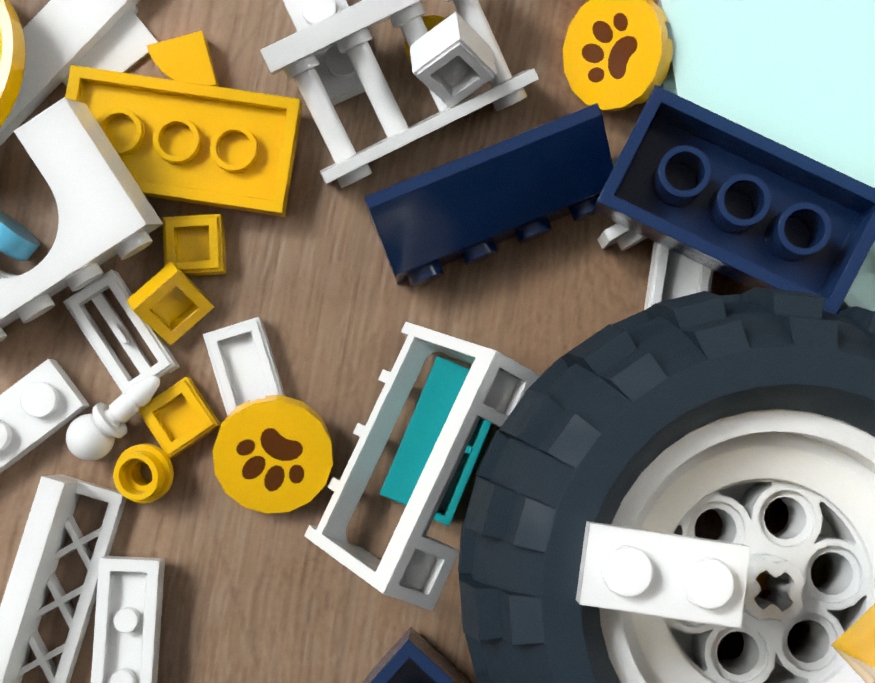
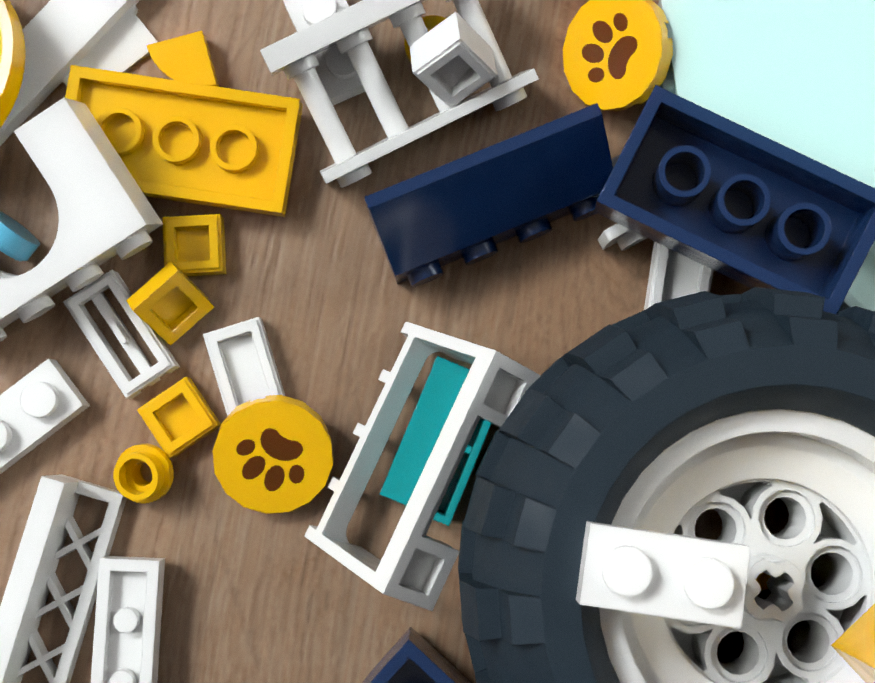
(94, 434): white bar -> none

